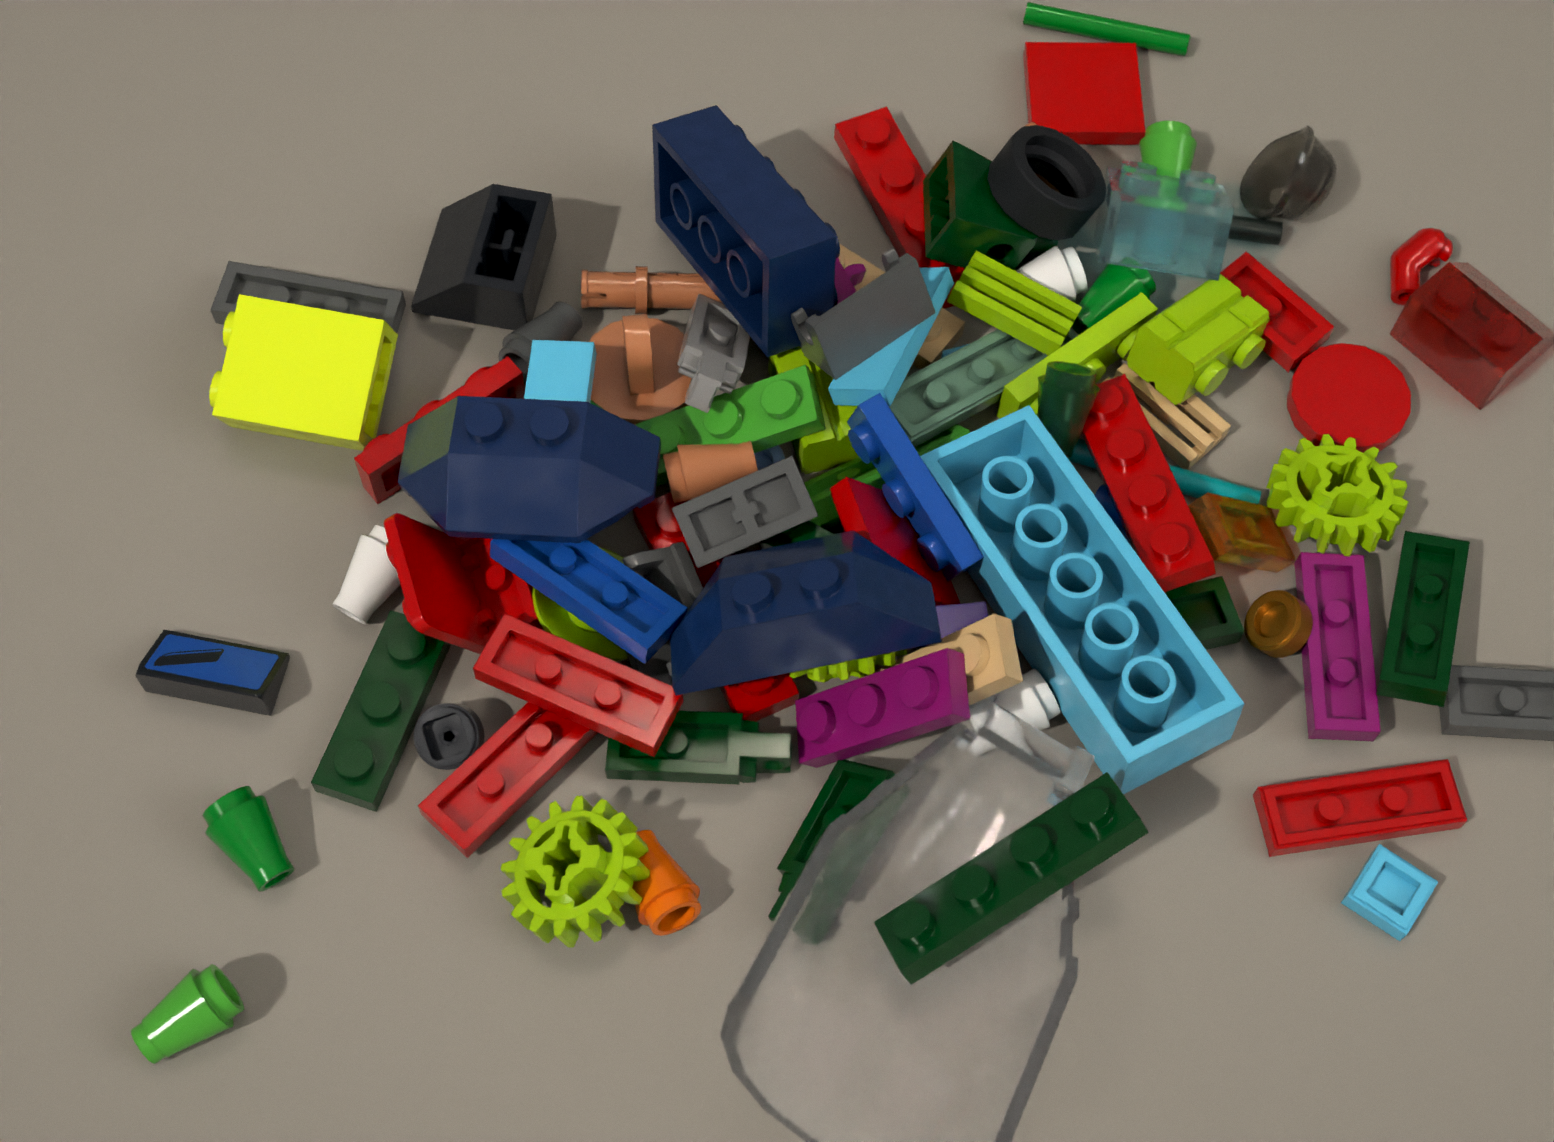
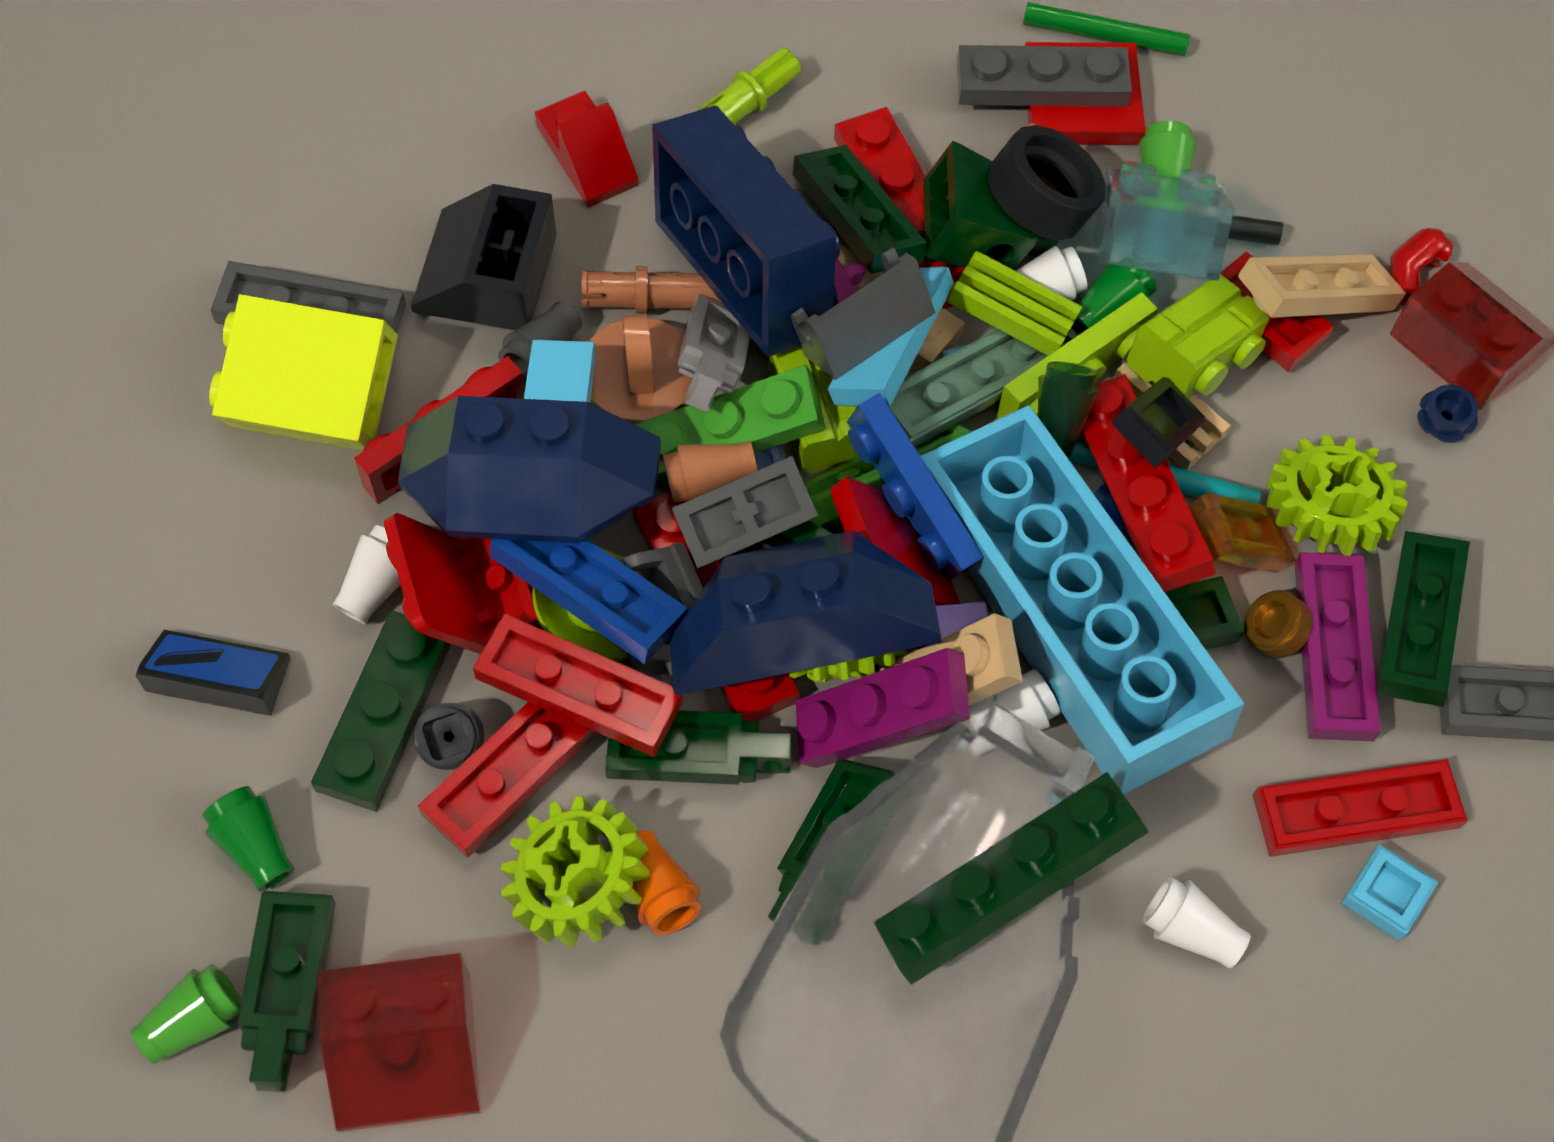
(282, 982): none -> dark green hinge
(398, 1041): none -> clear red slope
(588, 147): none -> red slope
(752, 89): none -> lime axle
(857, 206): none -> dark green plate
(1043, 75): none -> dark grey plate
(1159, 421): none -> black tile
(1193, 922): none -> white cone
(1289, 177): clear smoke helmet -> none
(1320, 285): none -> tan plate
(1349, 394): red tile -> none
(1455, 403): none -> dark blue plate

